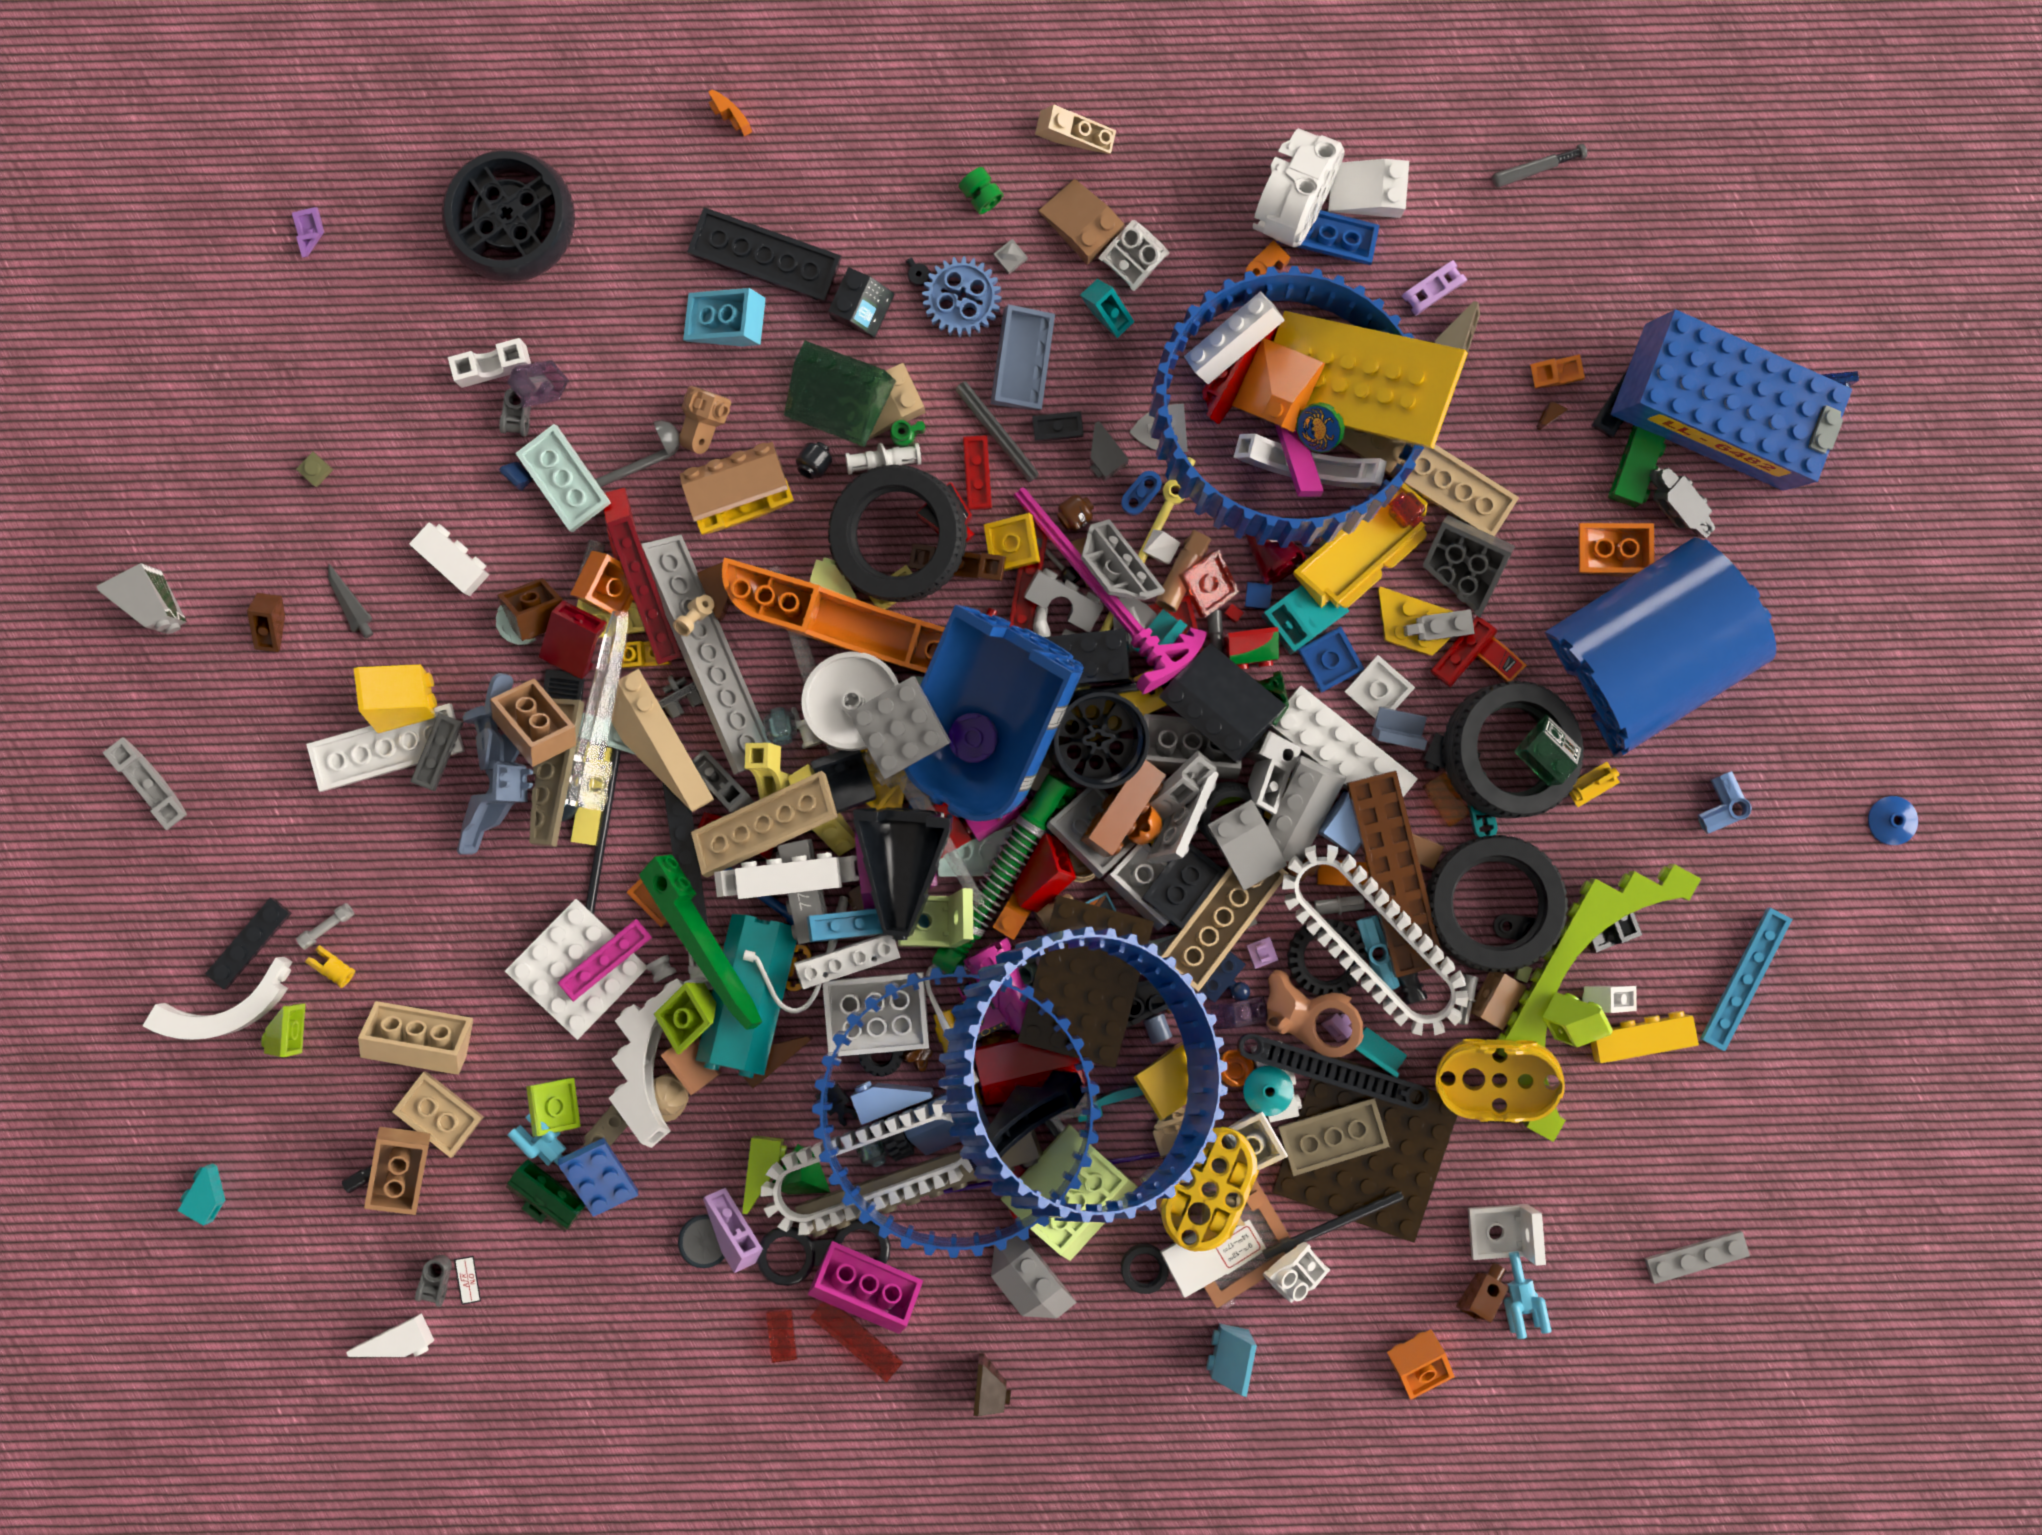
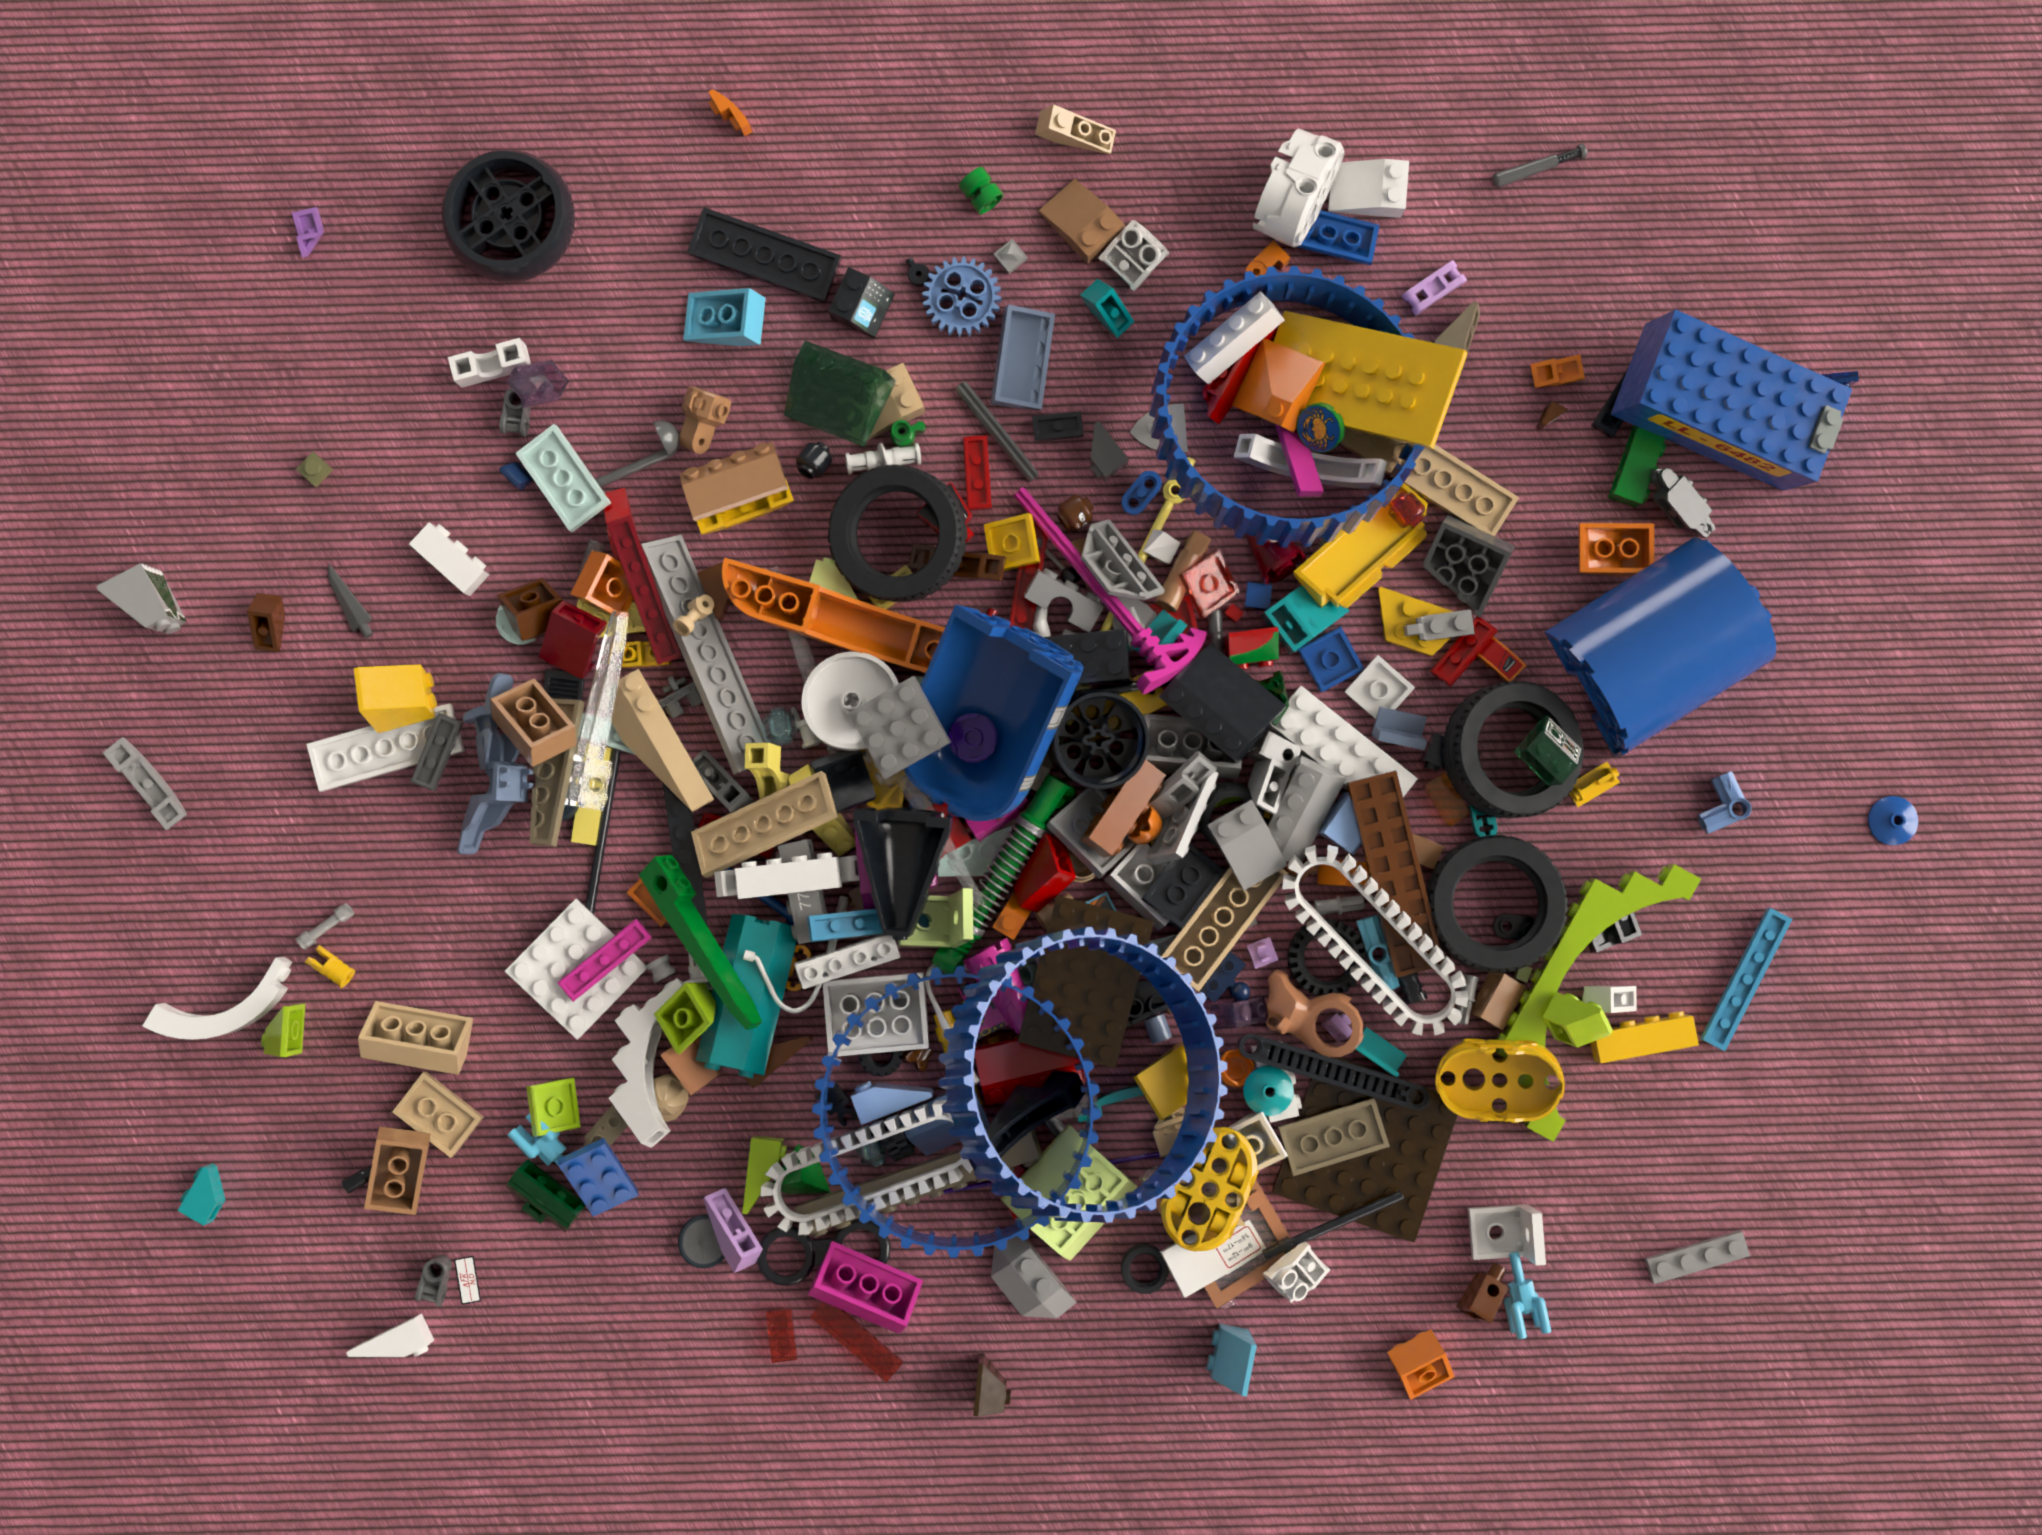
(248, 943): black plate -> none

